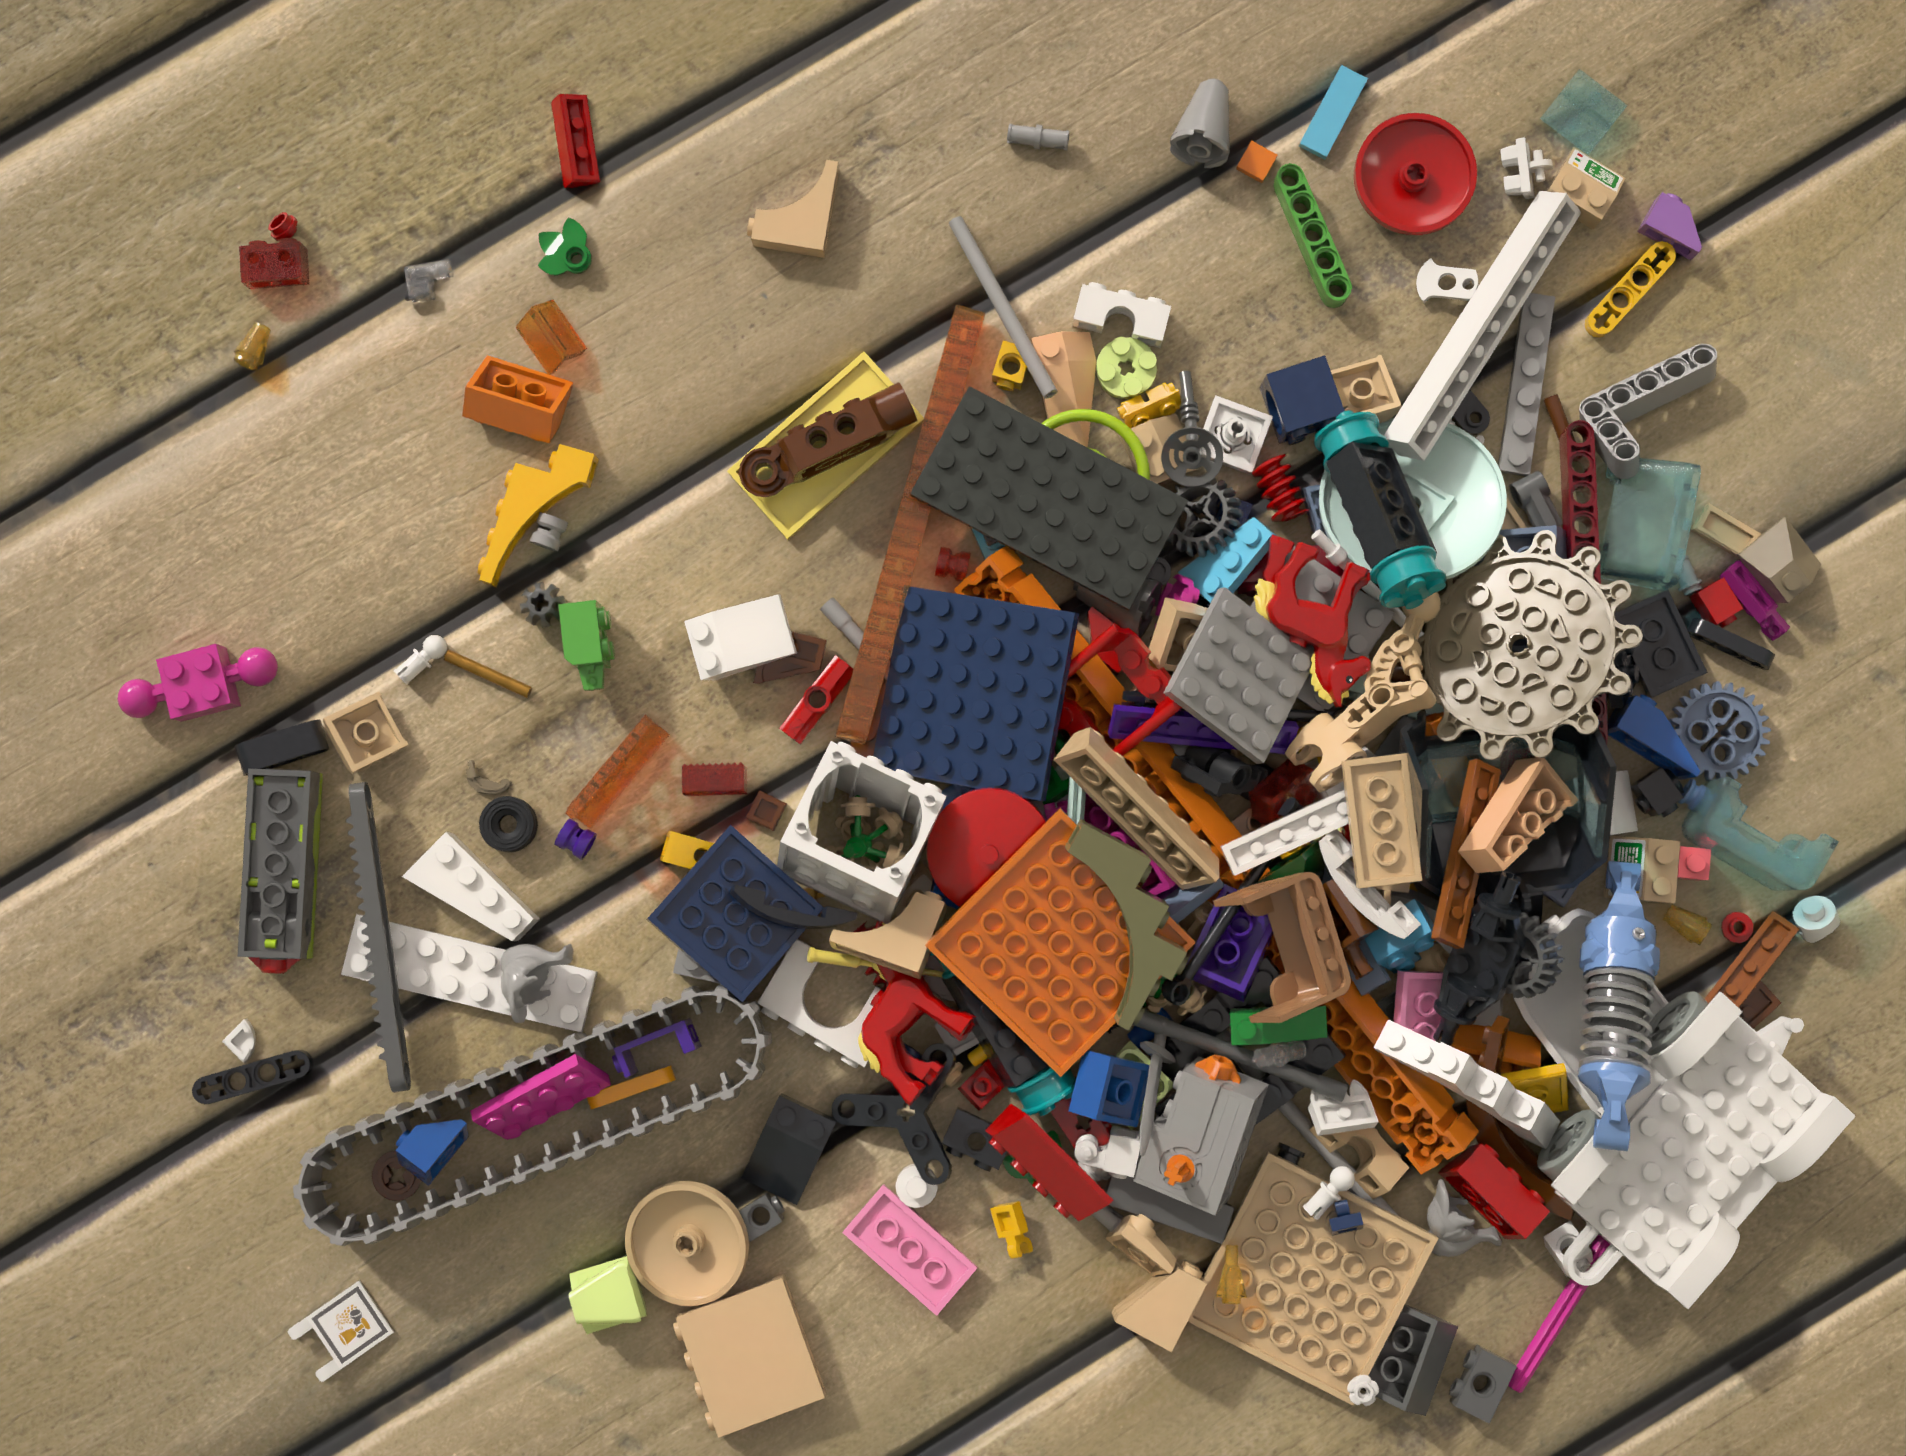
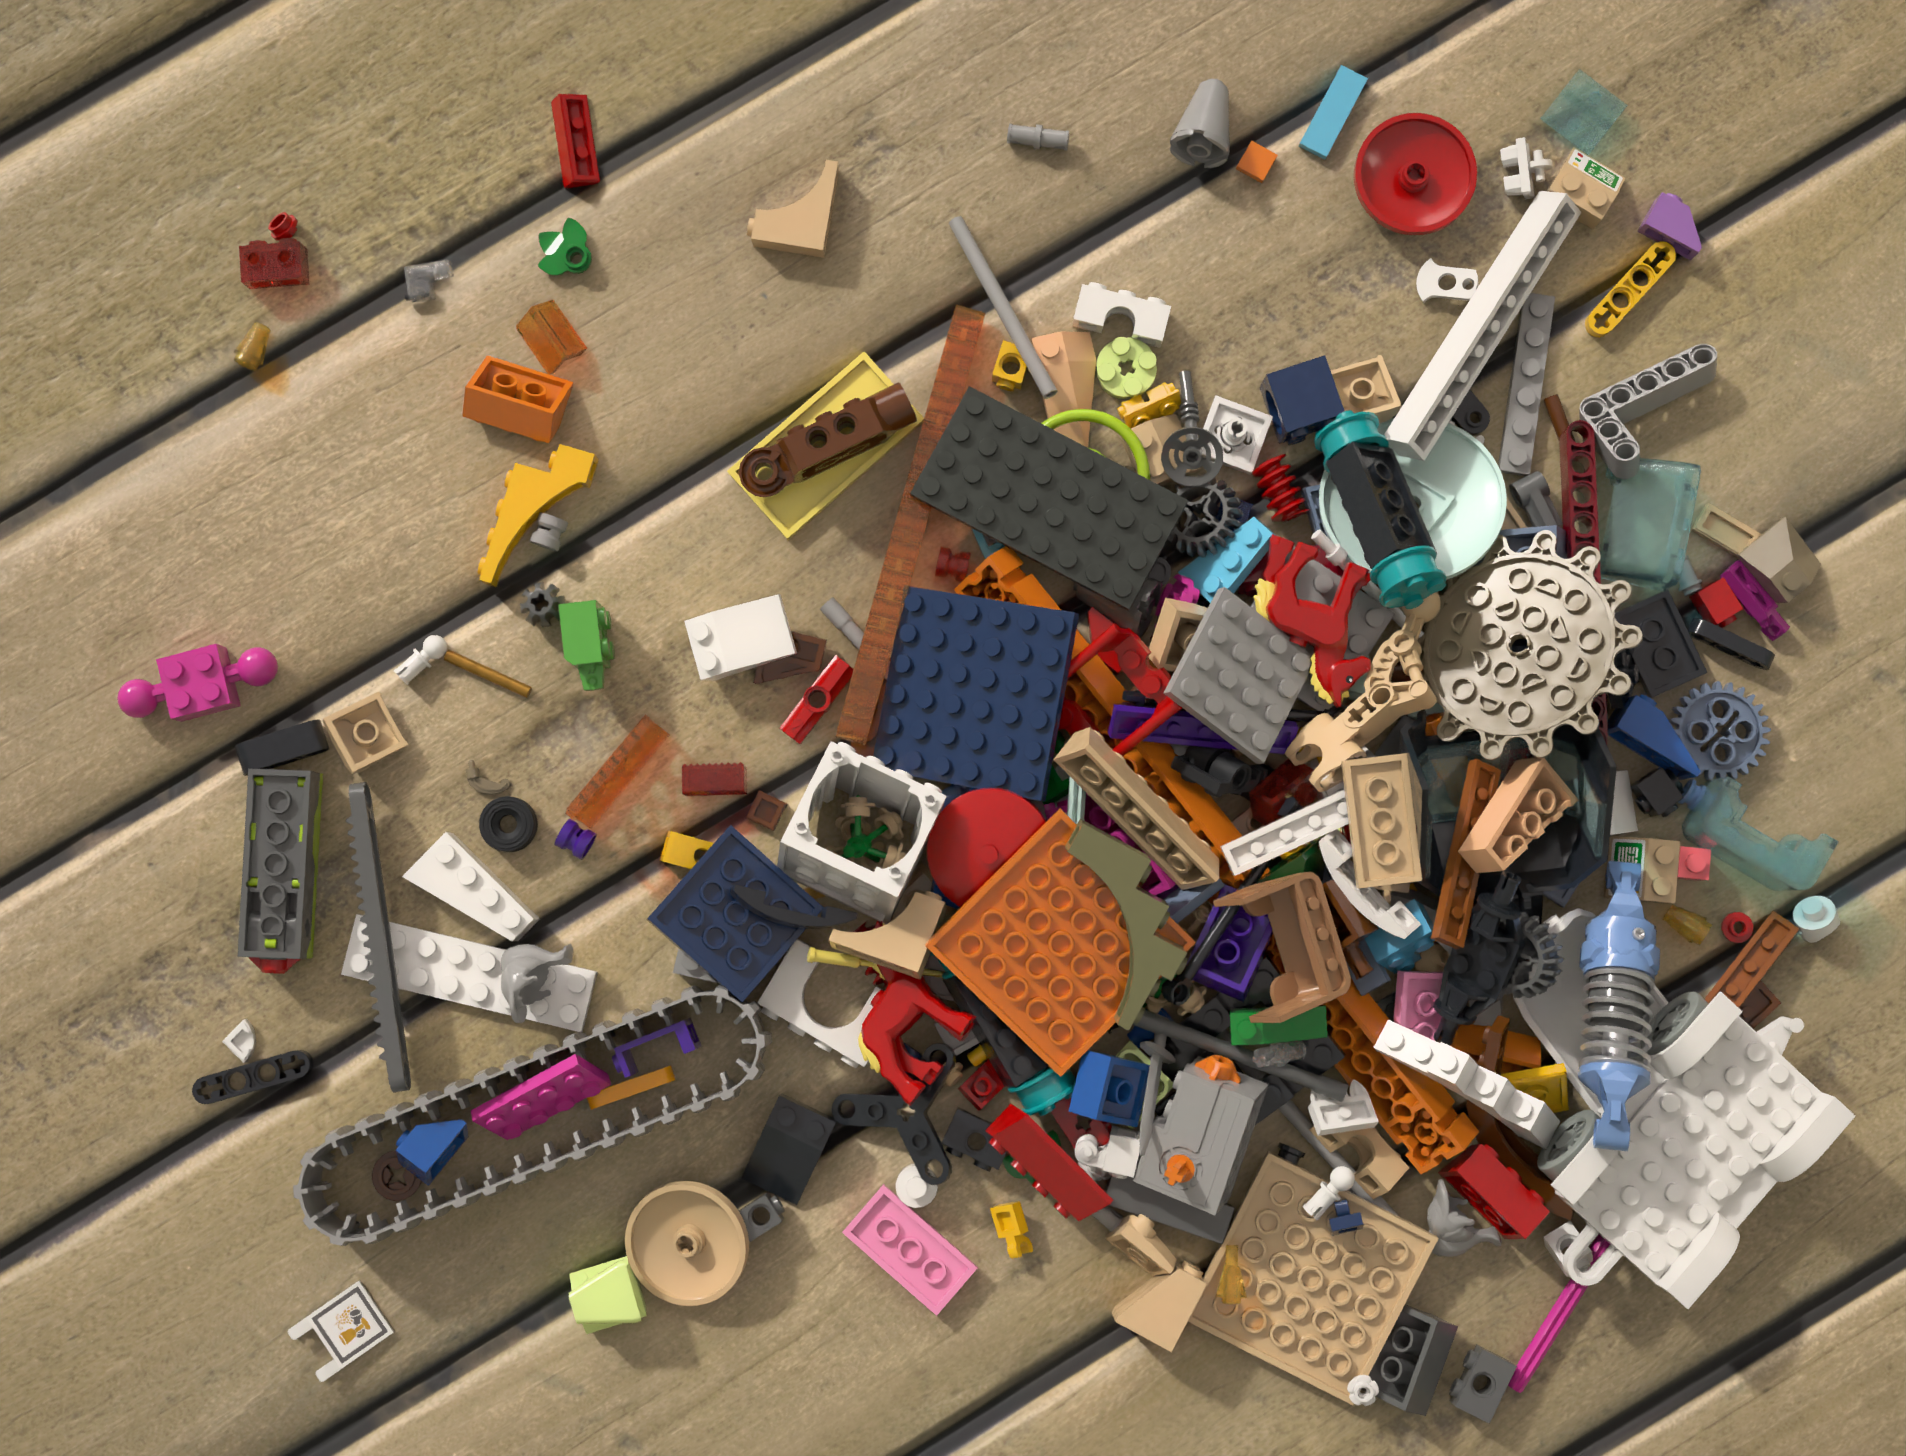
(750, 1357): tan panel -> none
(1315, 222): bright green beam -> none

